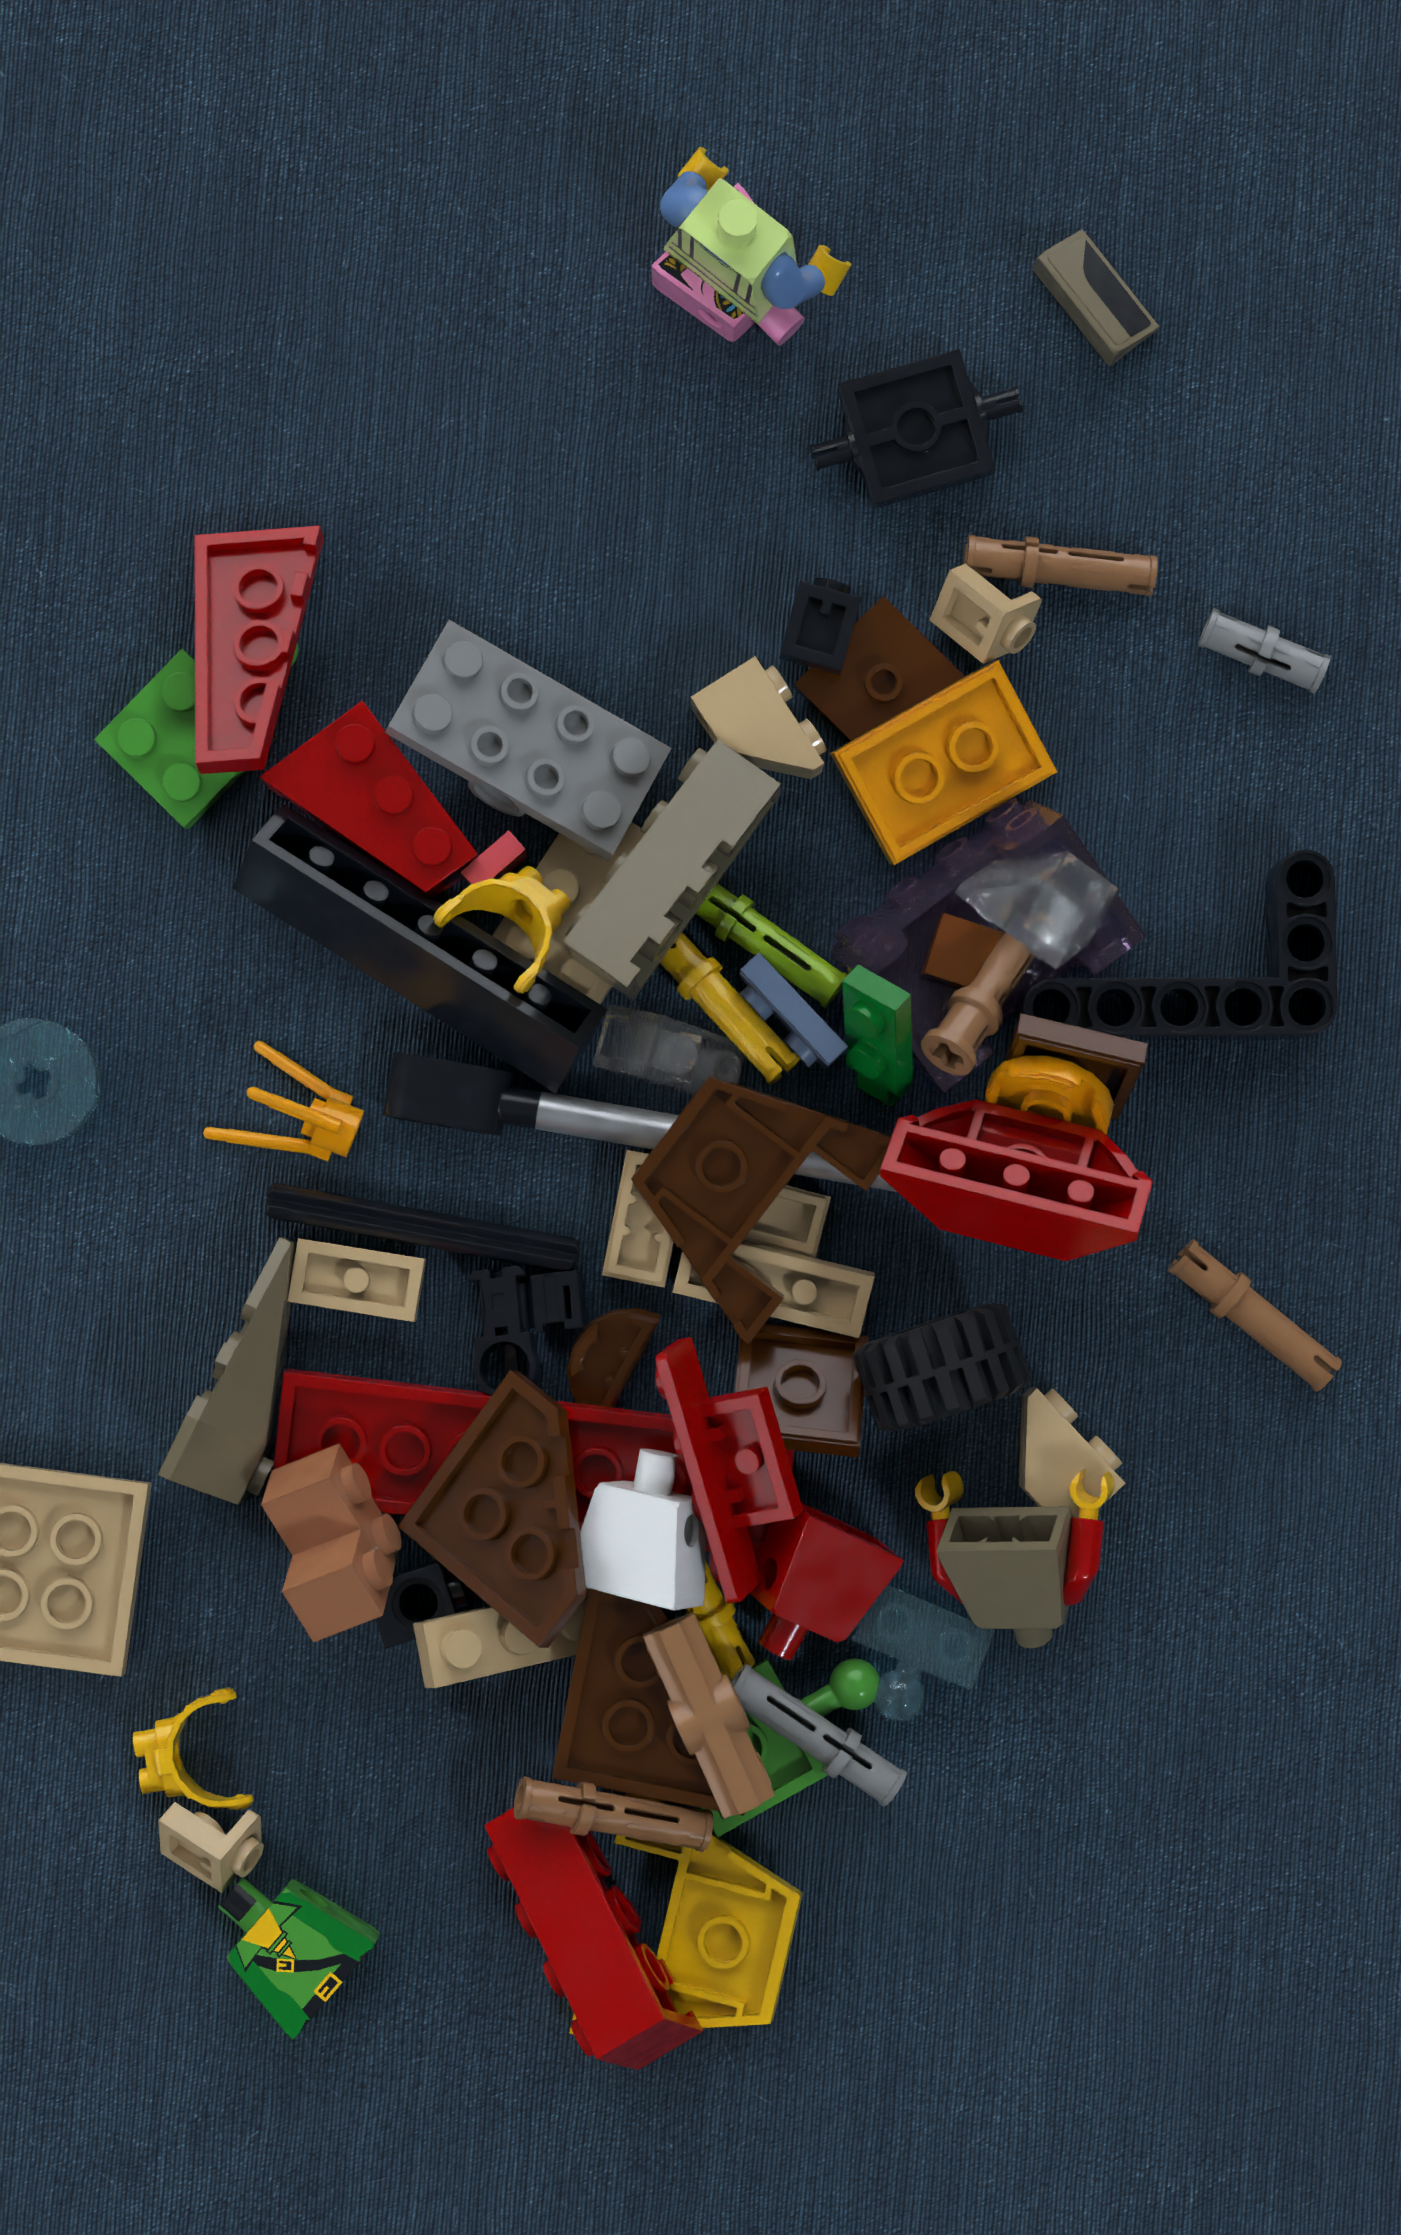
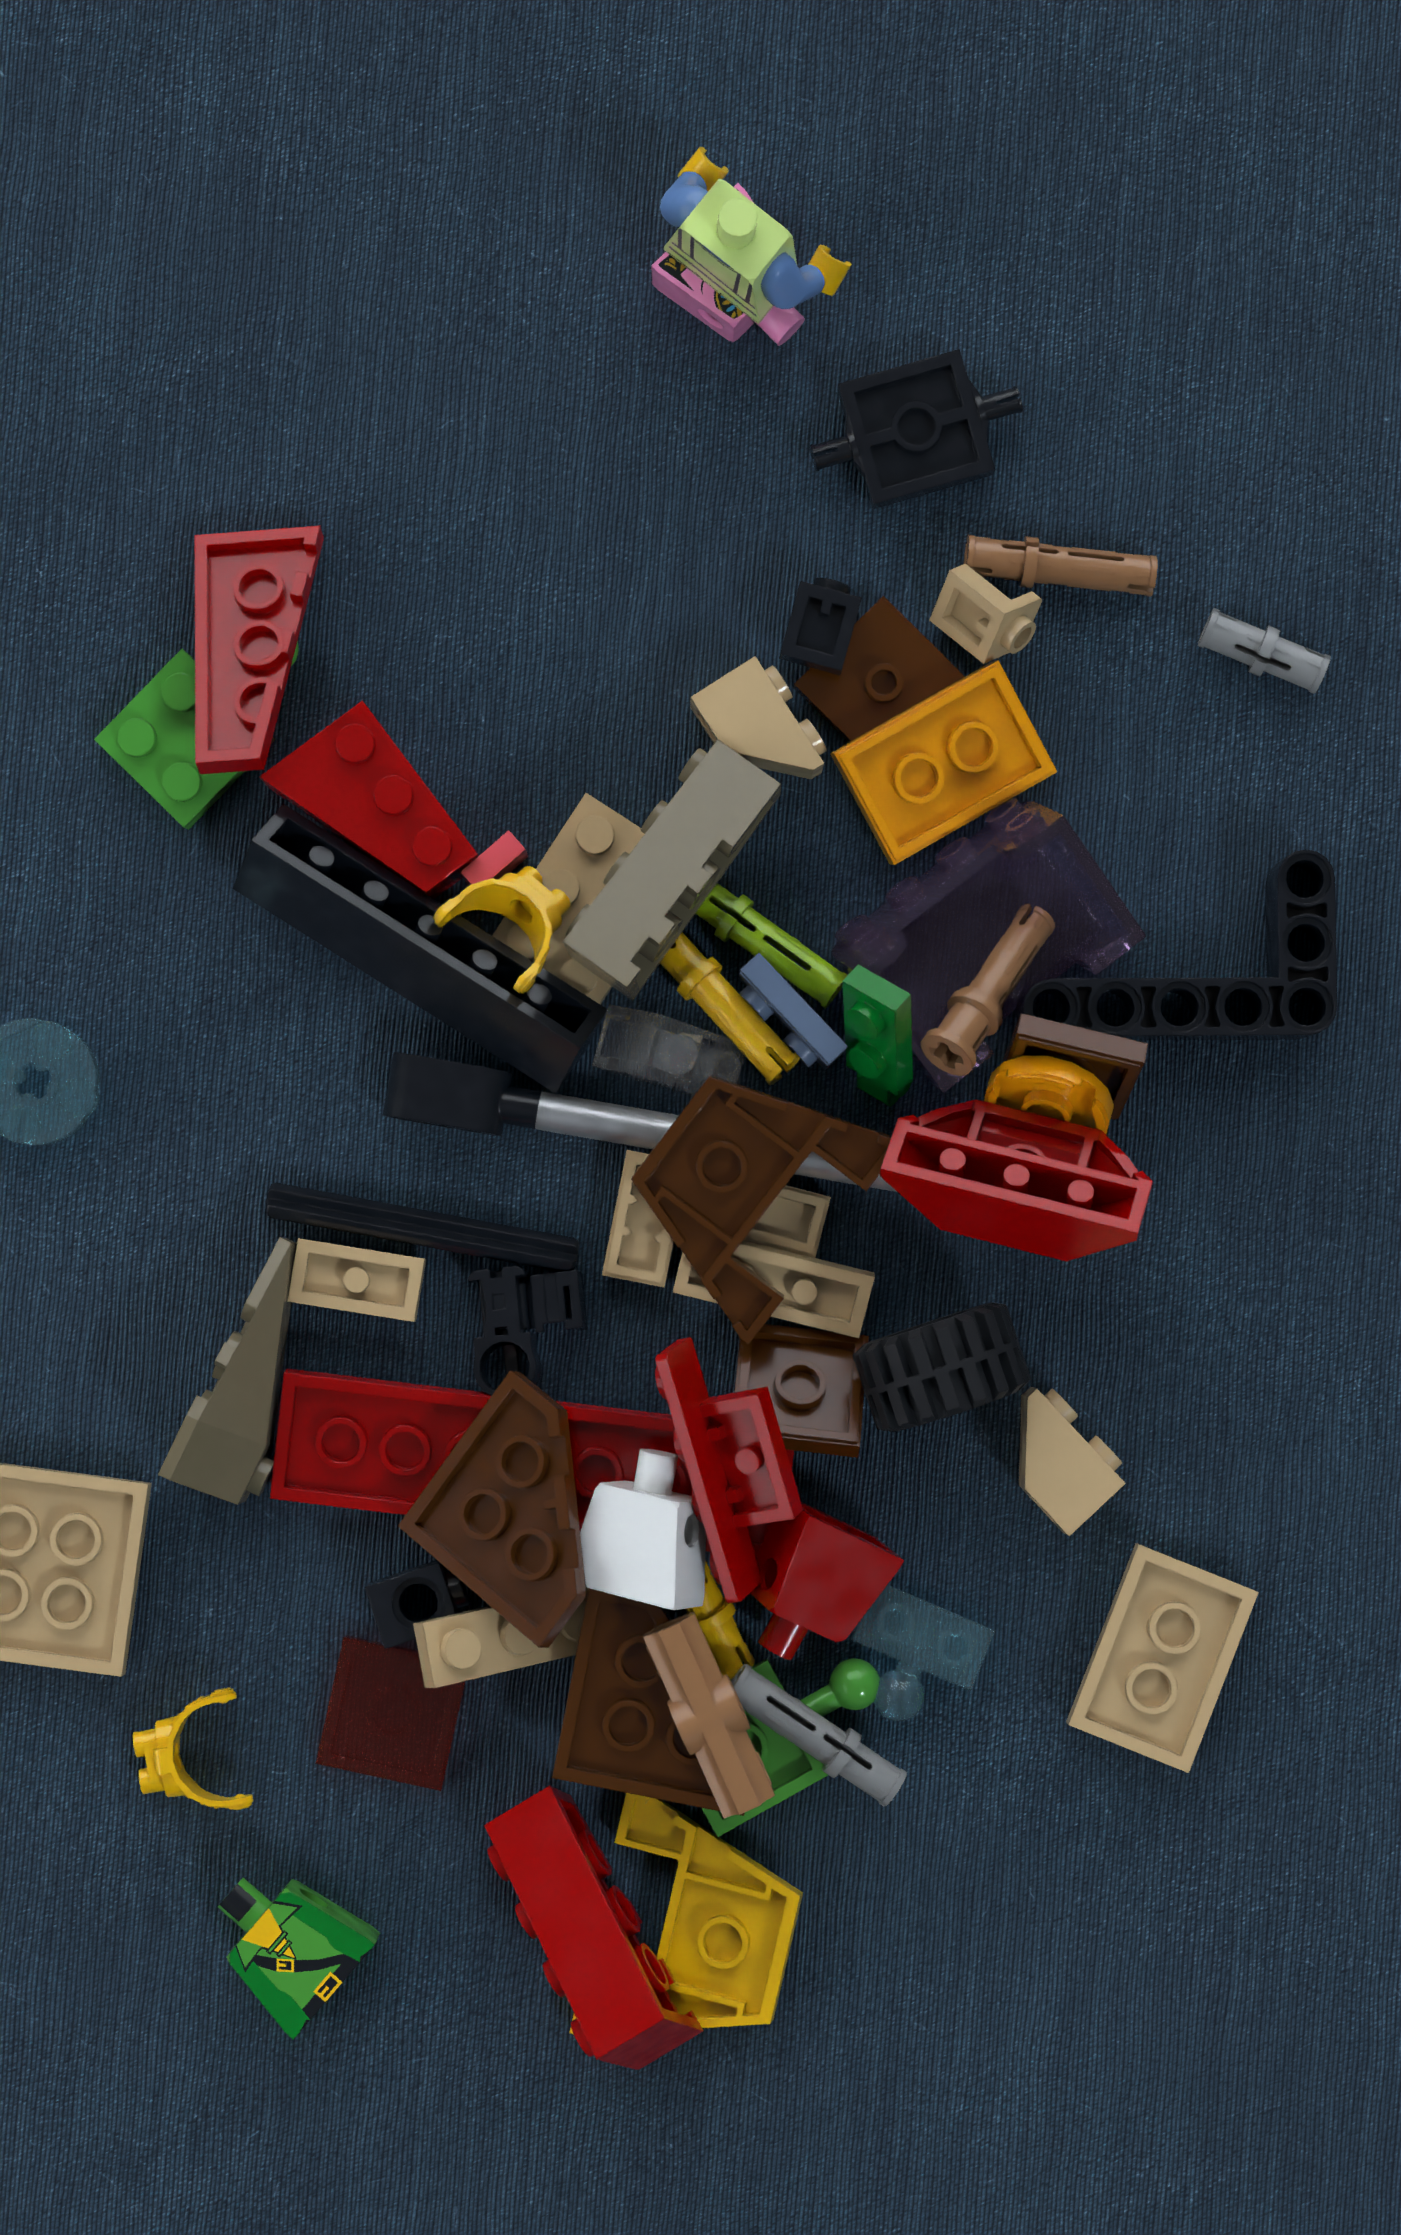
(203, 1848): tan bracket -> none
(328, 1123): light orange plant -> none
(336, 1540): nougat brick -> none
(386, 1719): none -> clear red tile
(527, 741): light grey plate -> none
(588, 1809): medium nougat pin -> none
(608, 1354): reddish brown plate -> none
(958, 950): dark orange tile -> none
(1014, 1562): dark tan torso -> none
(1042, 901): clear slope -> none
(1094, 296): dark tan slope -> none
(1162, 1657): none -> tan plate
(1234, 1298): medium nougat pin -> none

